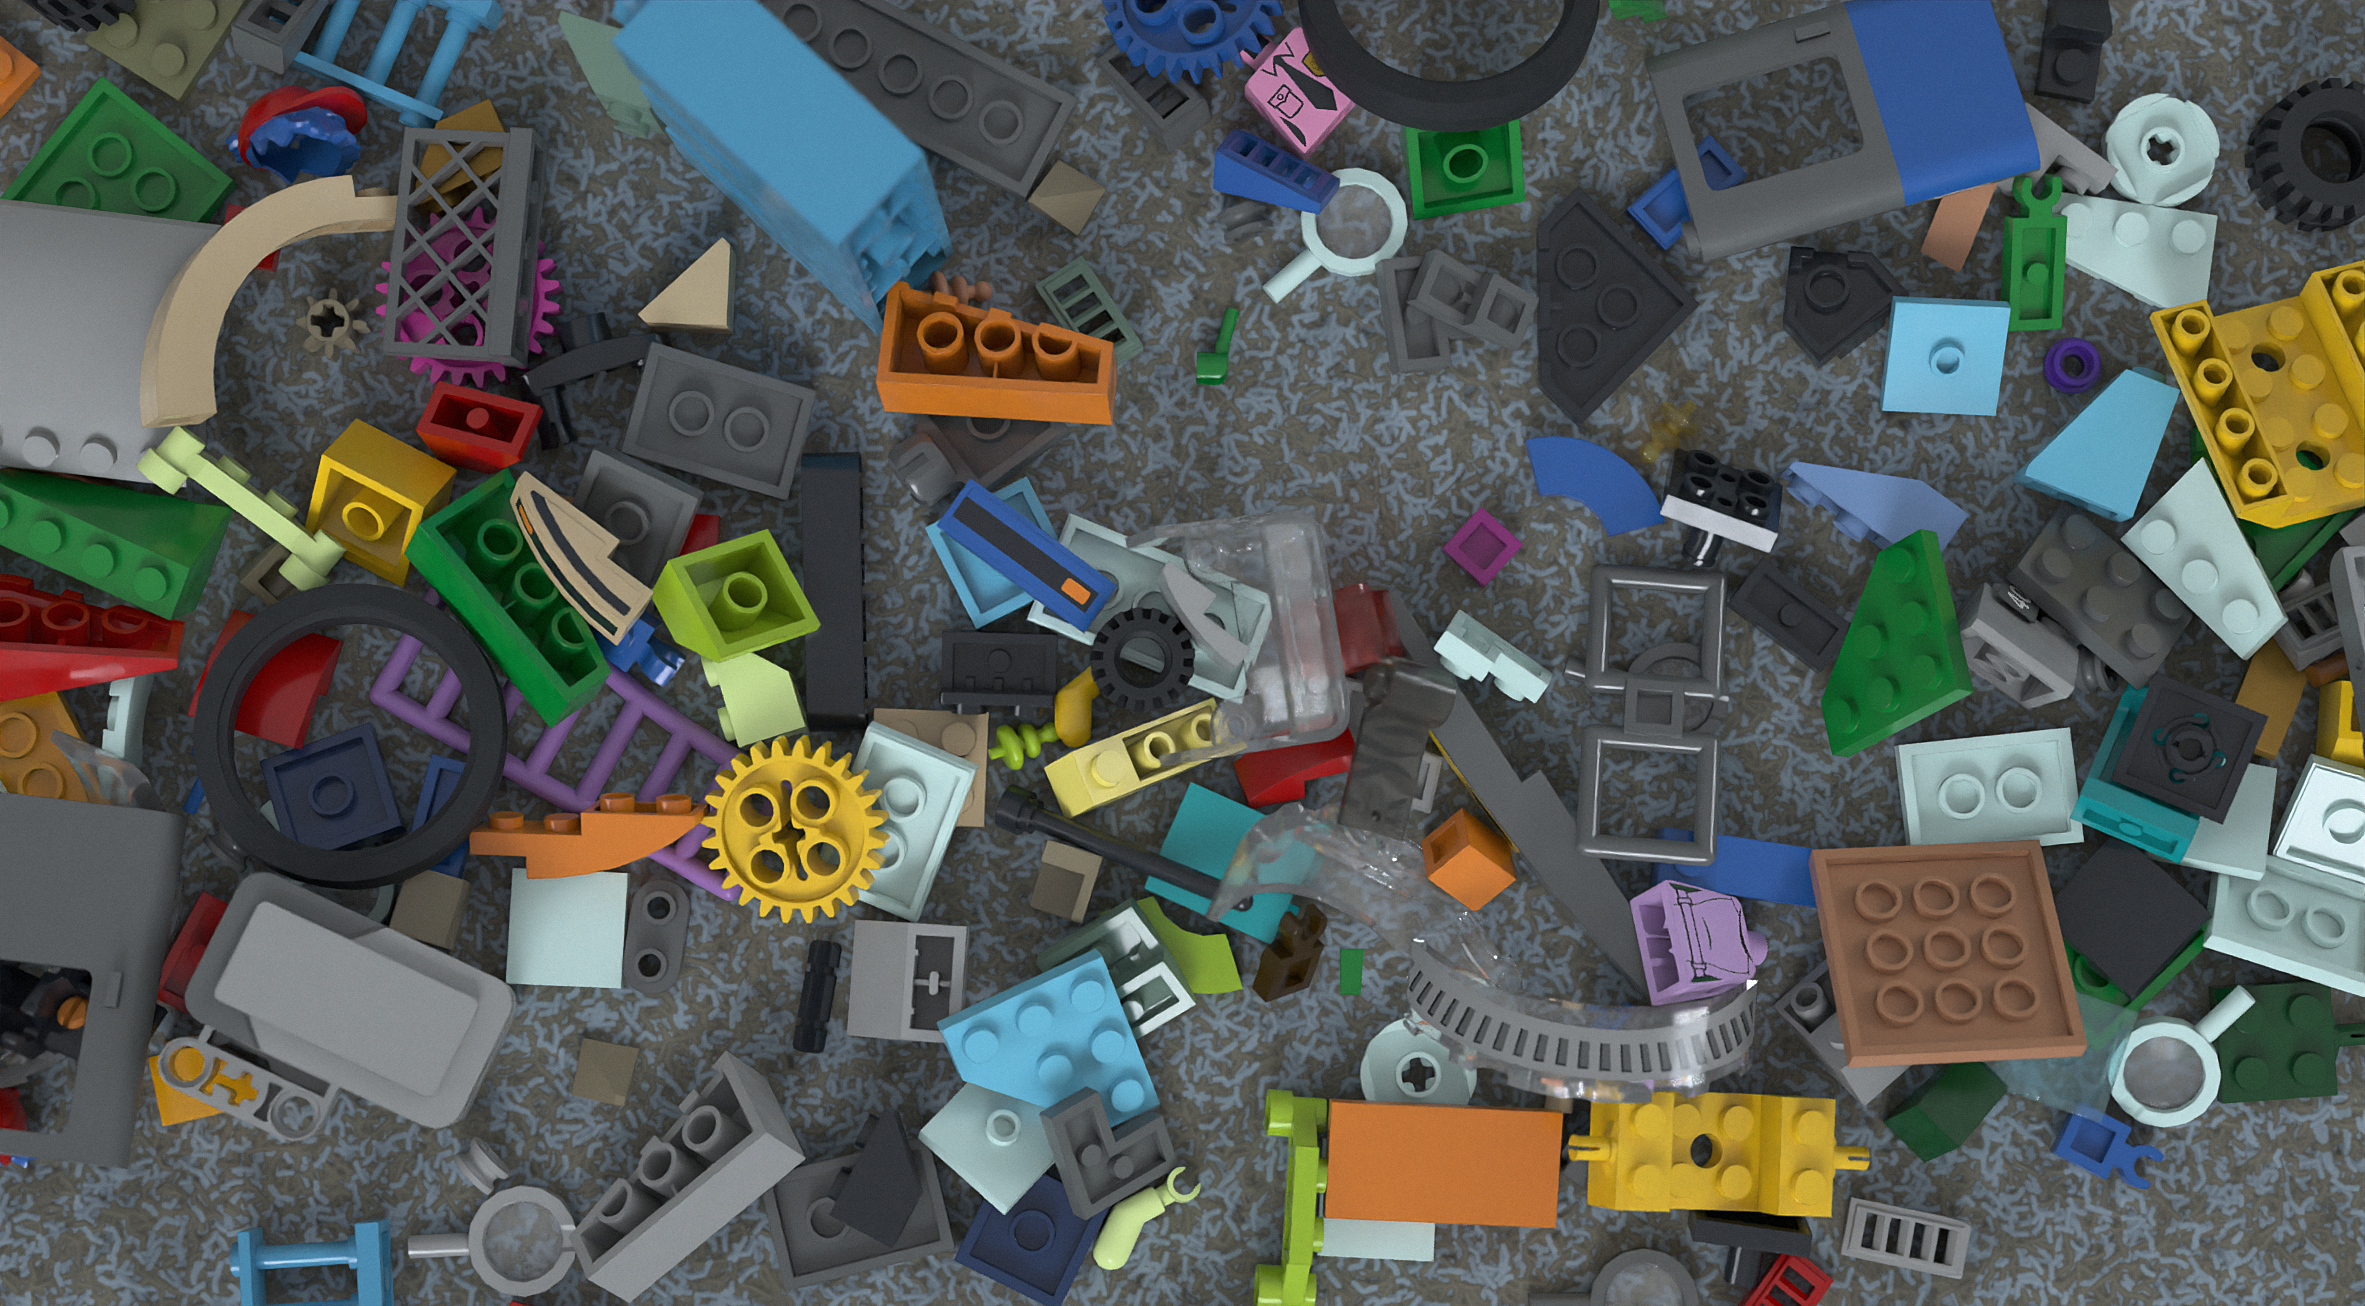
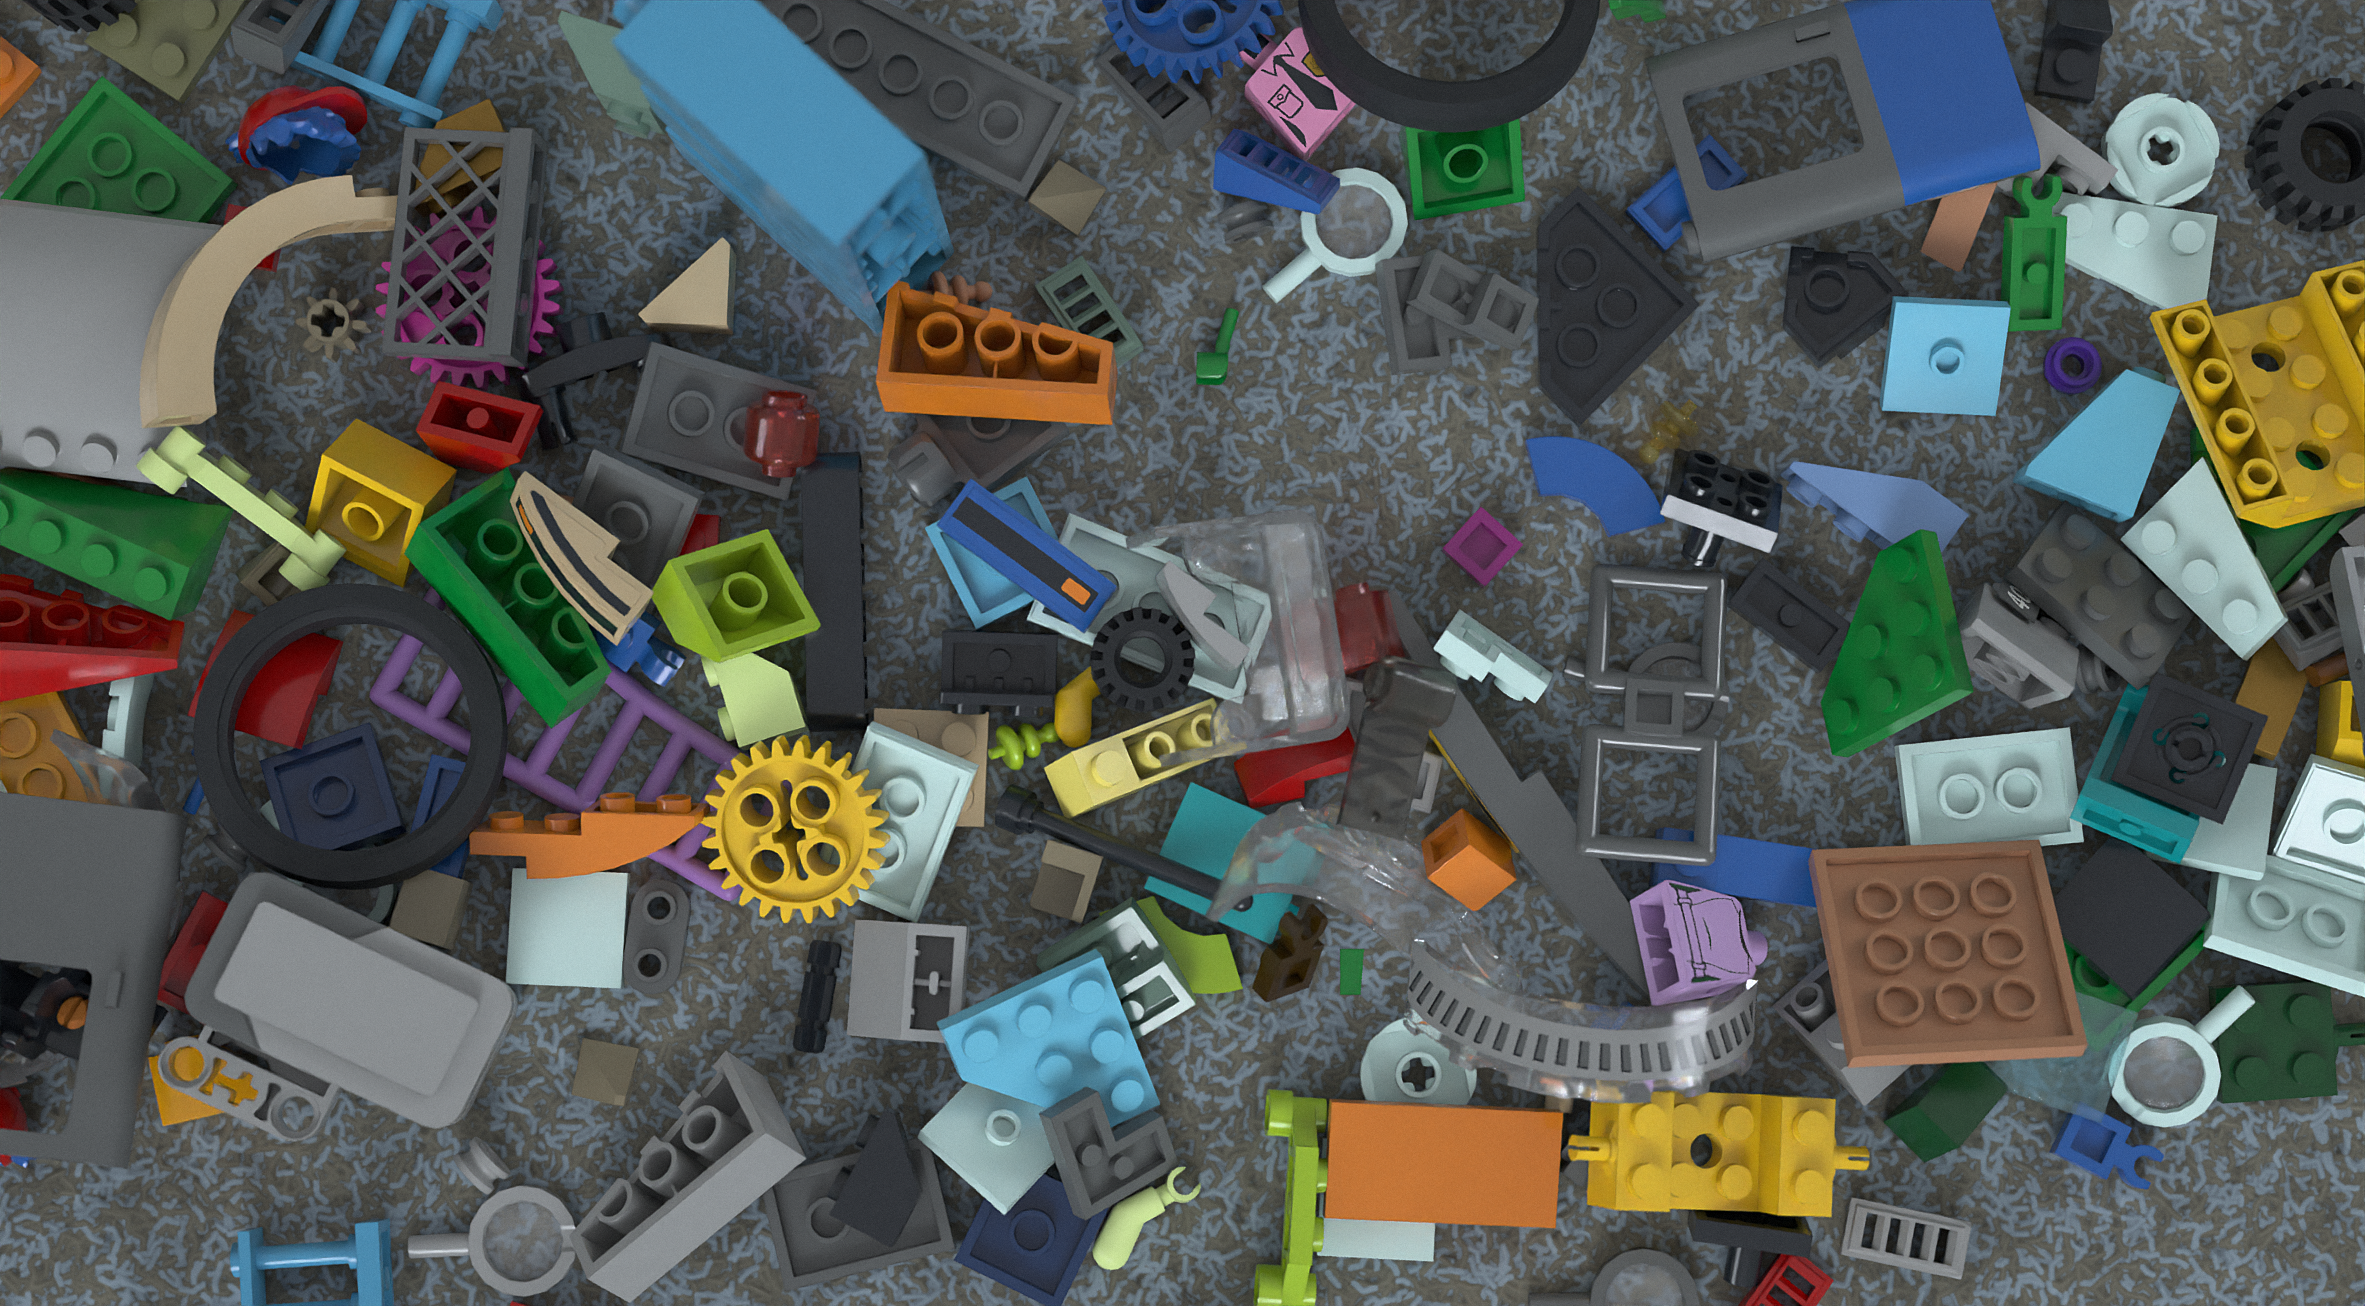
(781, 432): none -> clear red head

